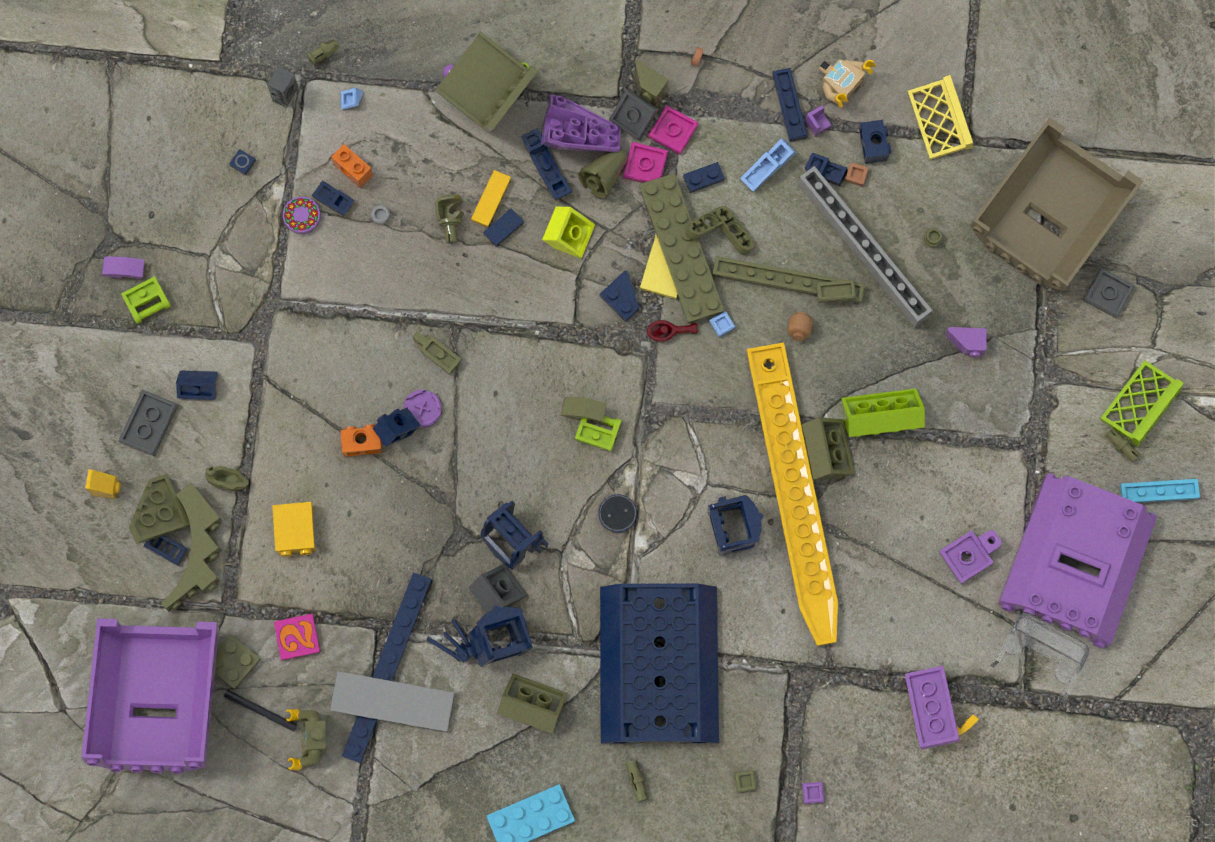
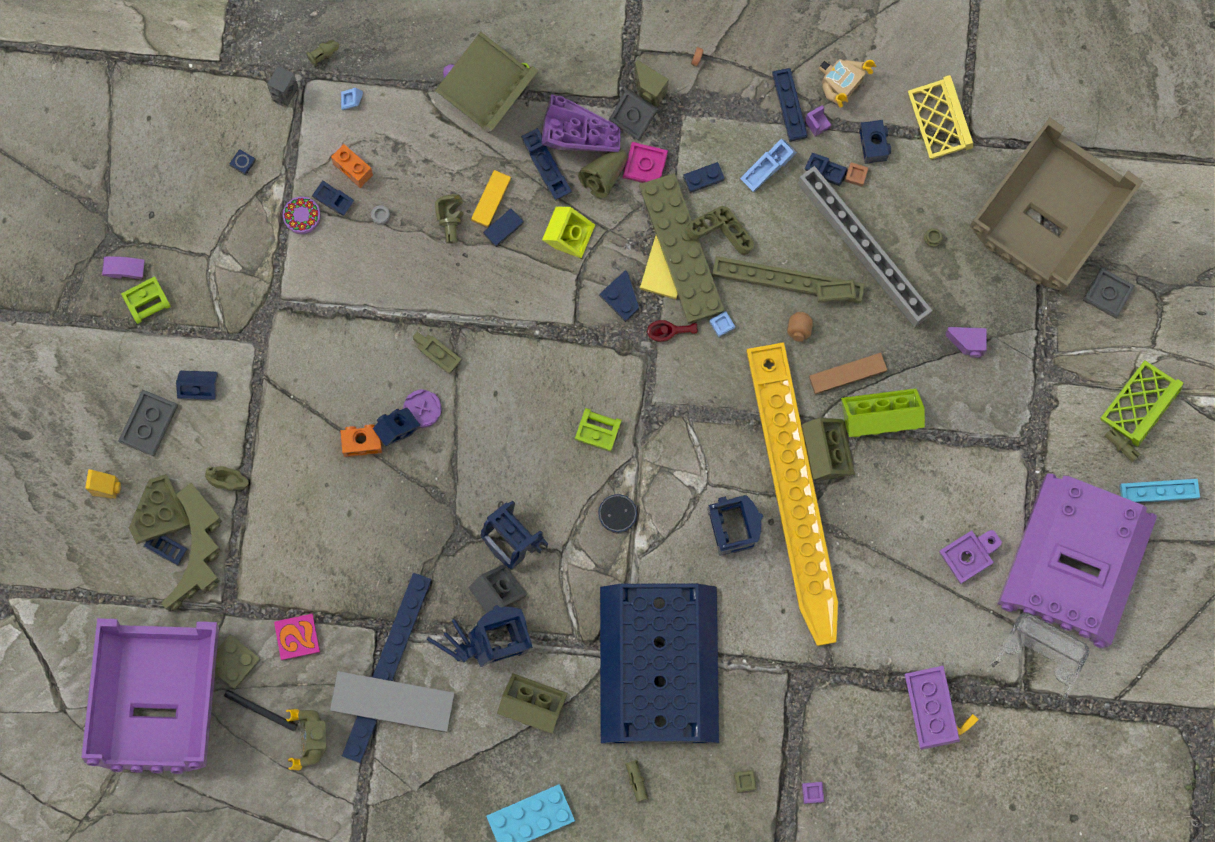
(294, 528): yellow panel -> none
(583, 408): olive slope -> none
(673, 130): dark pink tile -> none
(847, 373): none -> medium nougat tile

